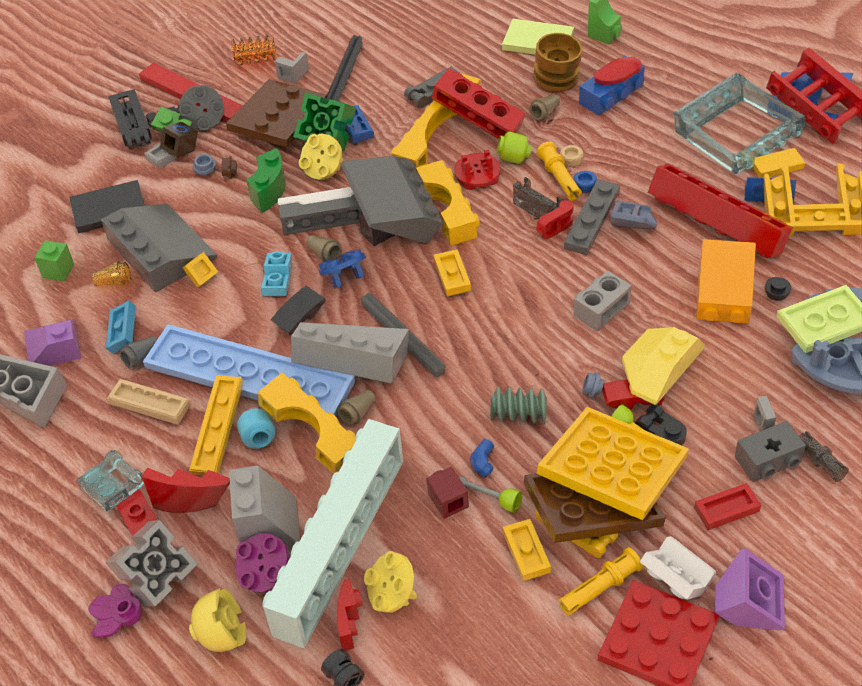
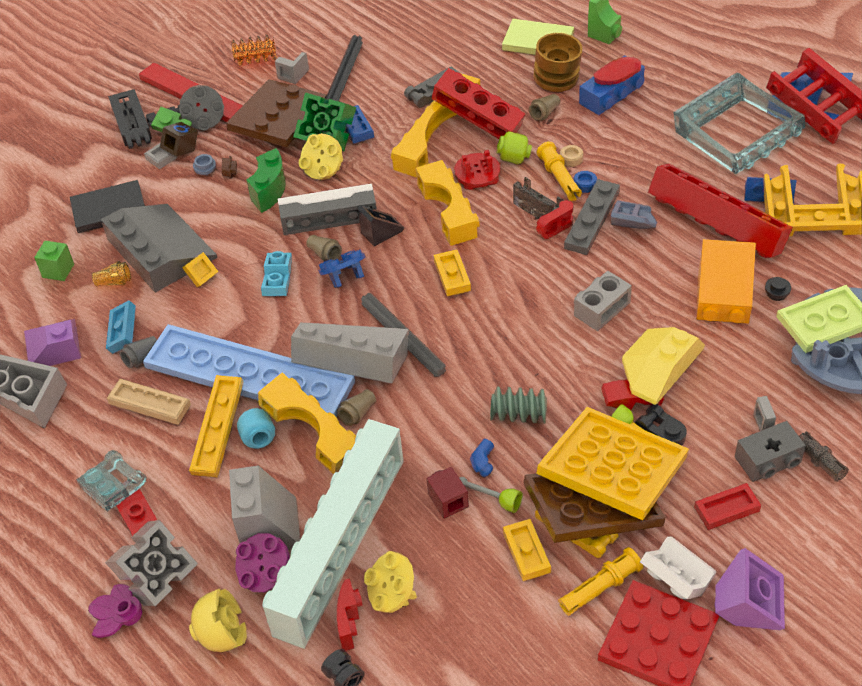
(184, 490): red slope -> none
(299, 307): black slope -> none
(393, 197): dark grey slope -> none
(592, 384): sand blue plate -> none
(772, 162): yellow tile -> none

